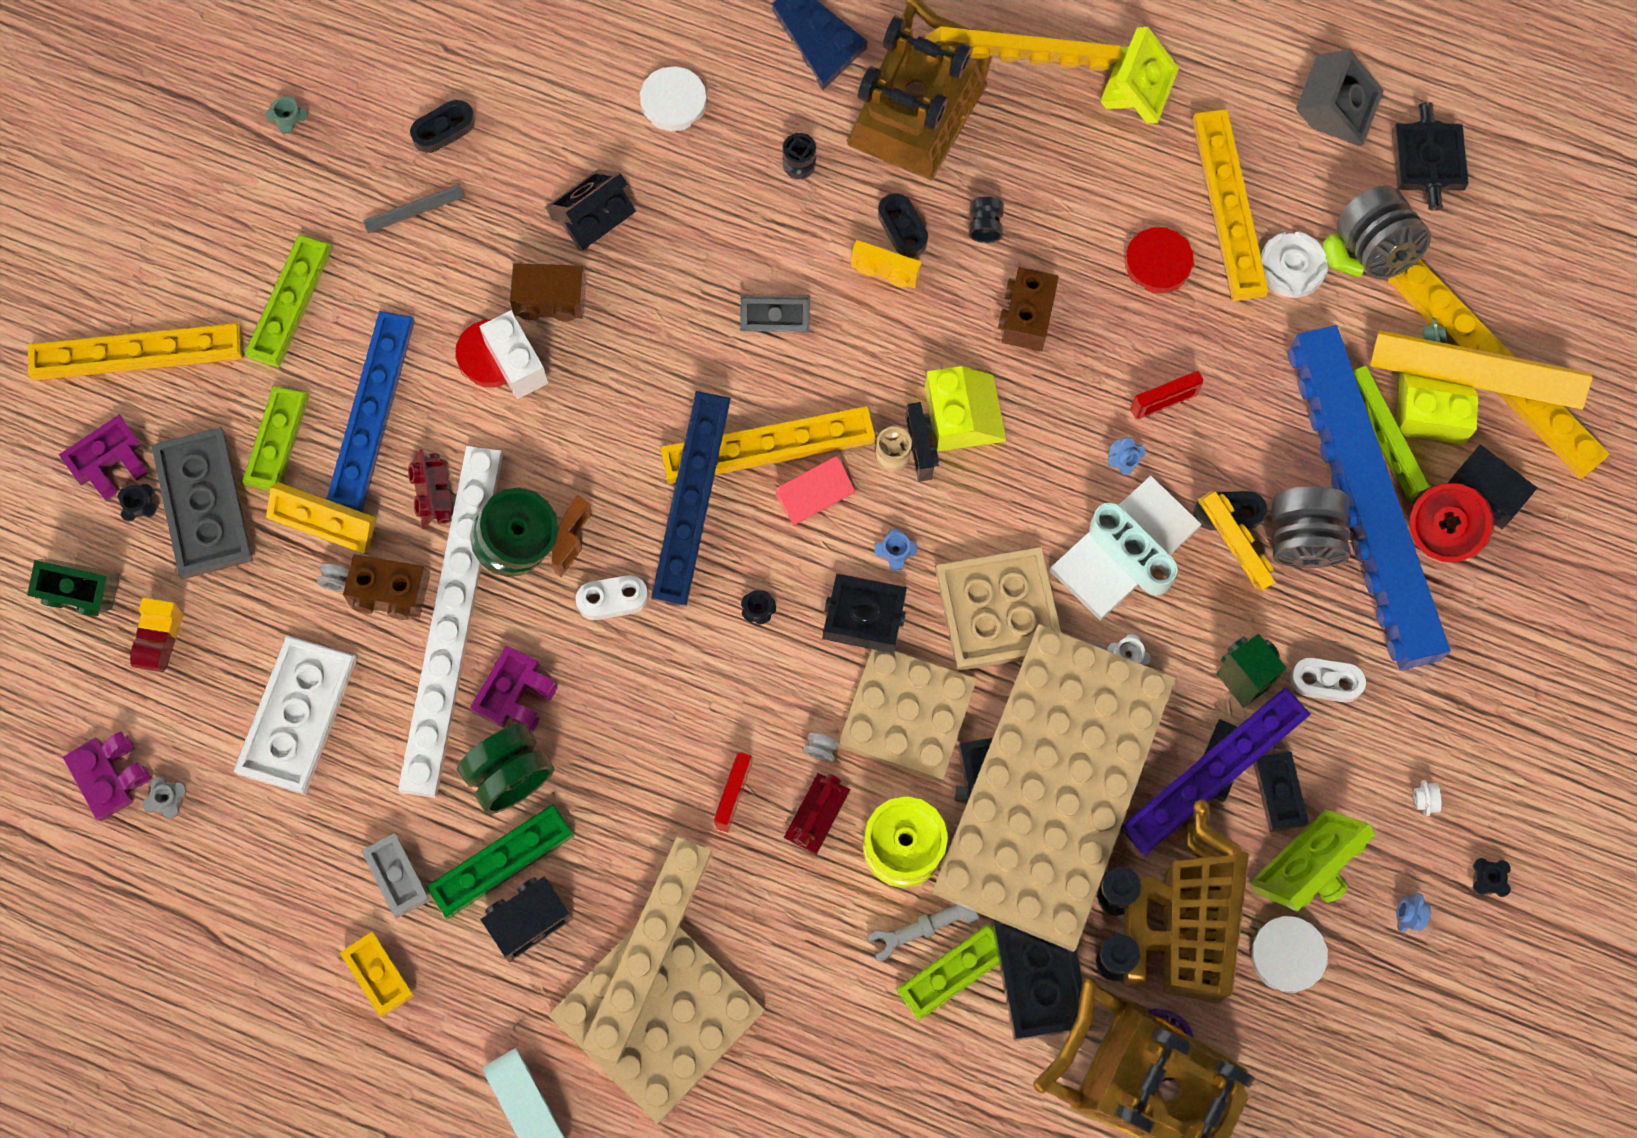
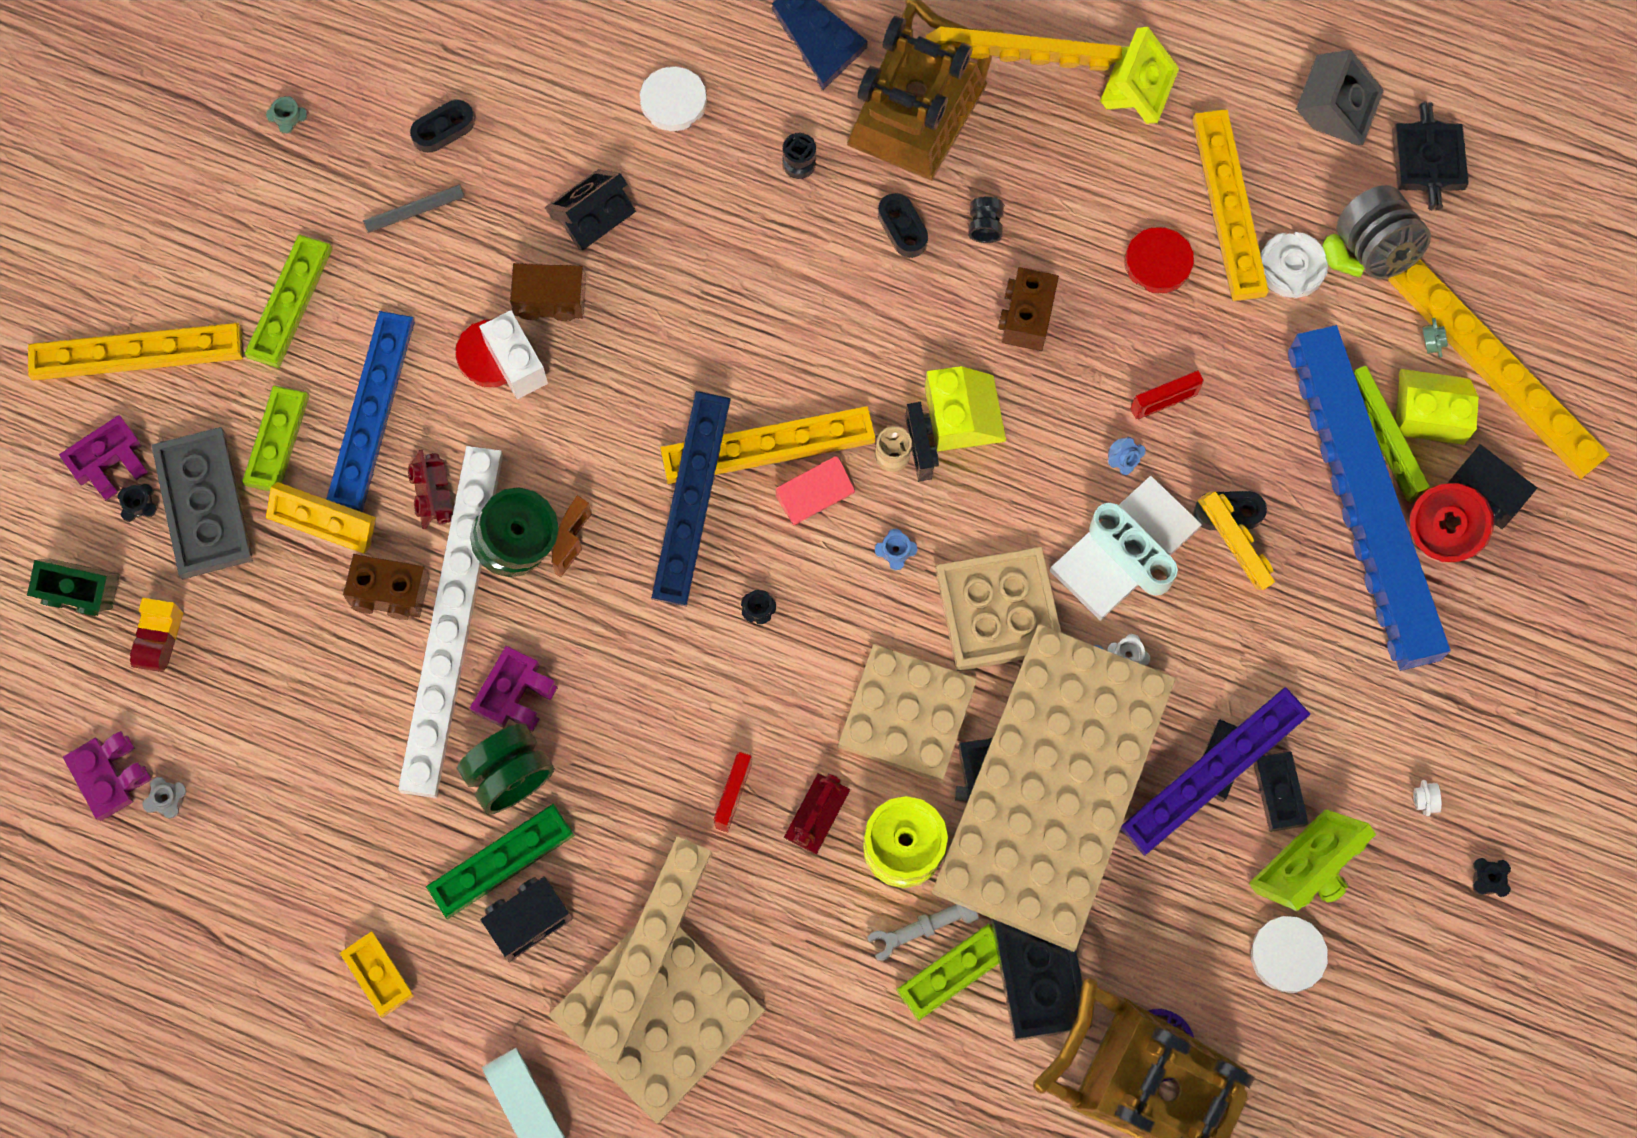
(295, 715): white tile -> none
(333, 577): light grey bush -> none
(395, 875): light grey plate -> none
(612, 601): white plate -> none
(774, 312): dark grey slope -> none
(821, 747): light grey bush -> none
(864, 613): black plate -> none
(877, 261): yellow plate -> none
(1126, 893): pearl gold piece -> none
(1250, 668): dark green brick -> none
(1310, 527): flat silver wheel -> none
(1326, 680): white plate -> none
(1413, 913): medium blue plate -> none
(1481, 369): yellow tile -> none

